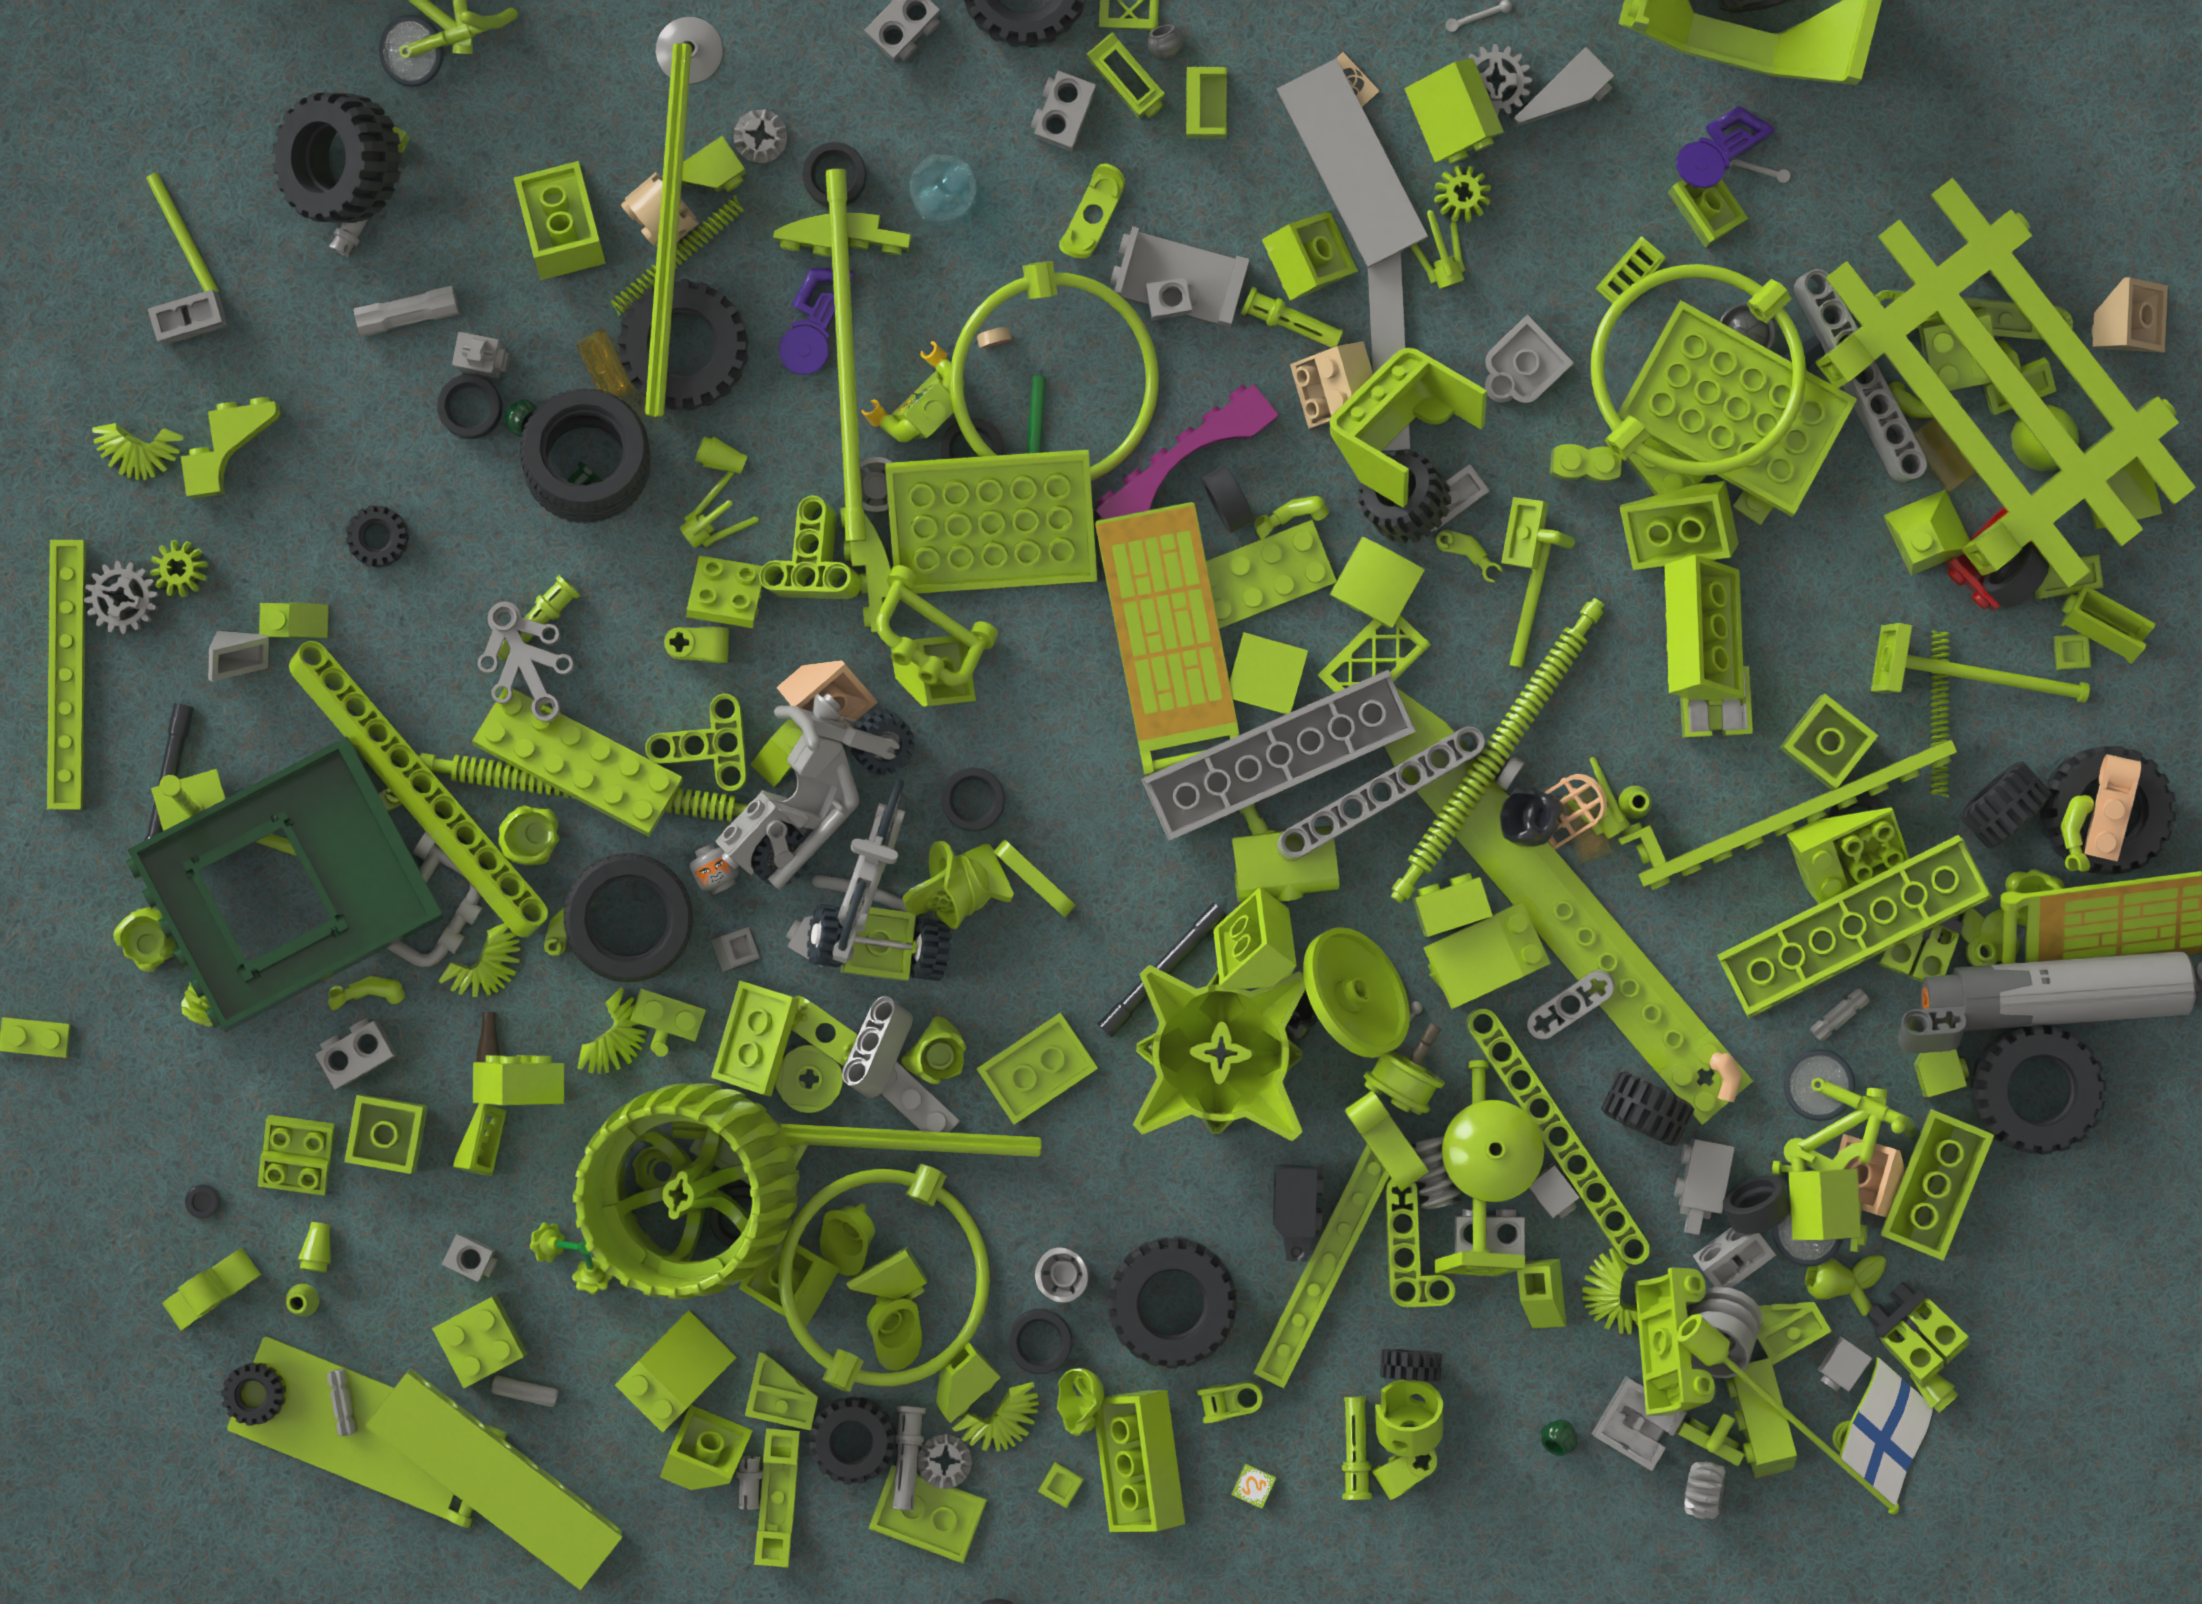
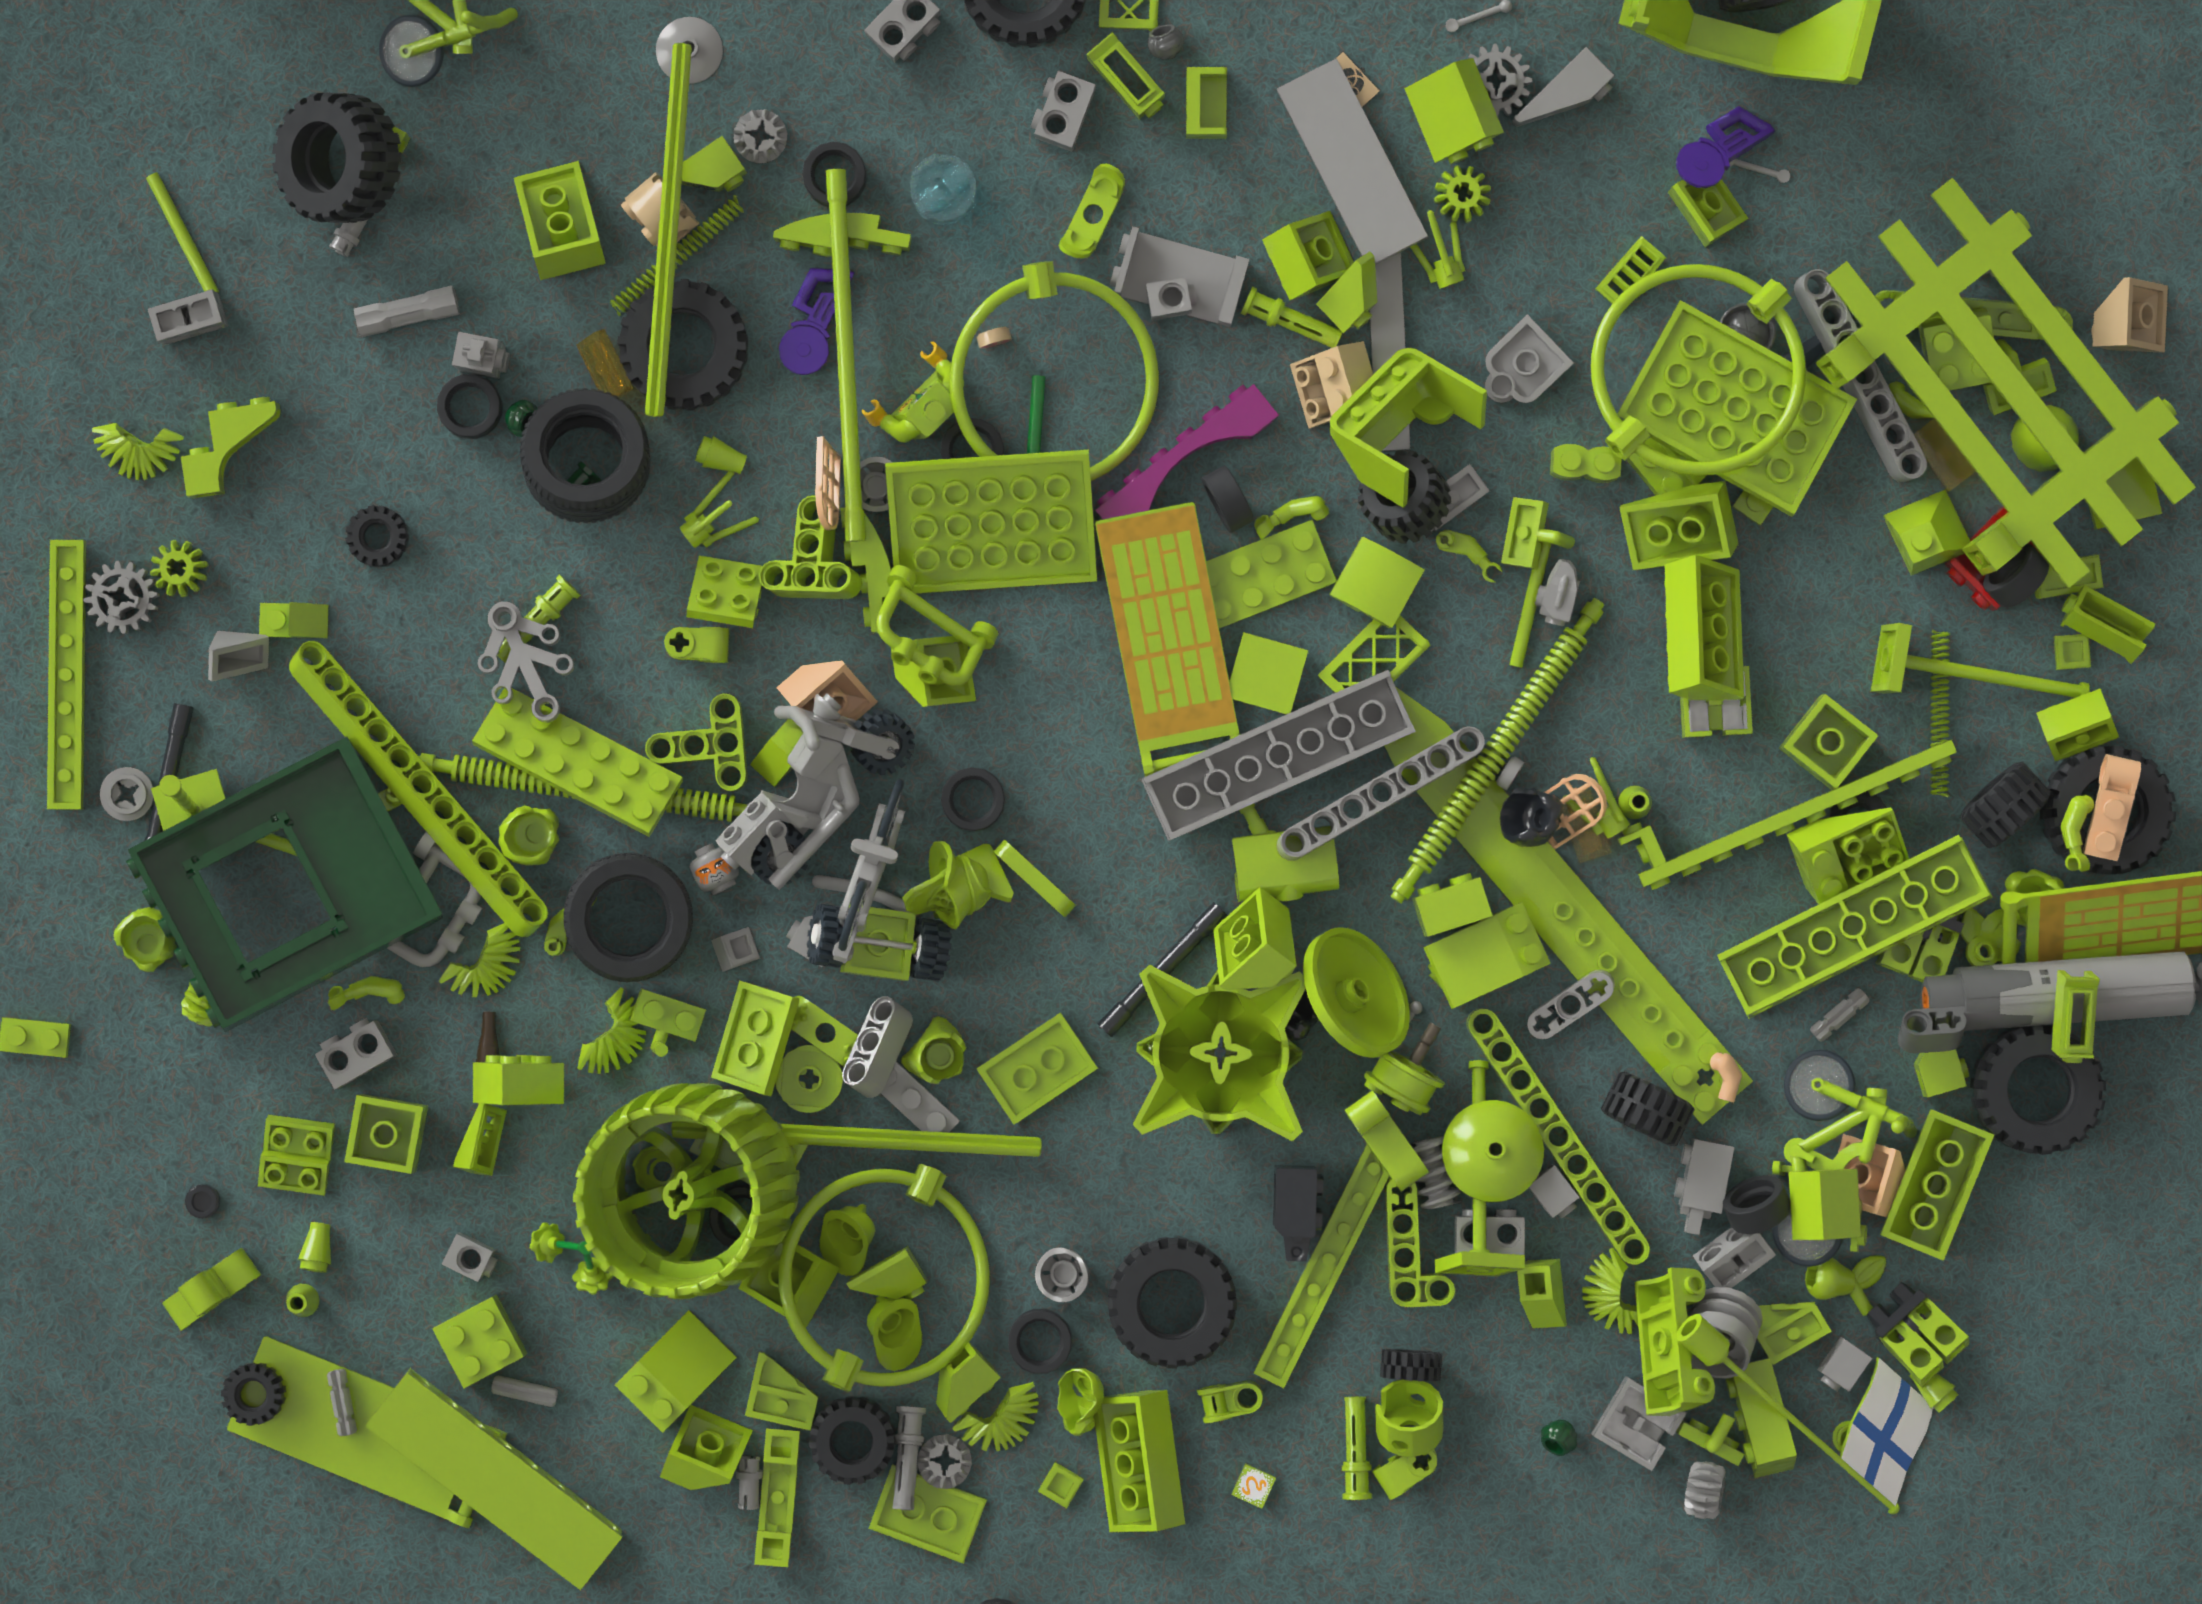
(111, 791): none -> light grey gear
(823, 475): none -> light nougat window
(1352, 295): none -> lime slope
(1559, 594): none -> light grey hand
(2065, 988): none -> lime window
(2077, 725): none -> lime brick

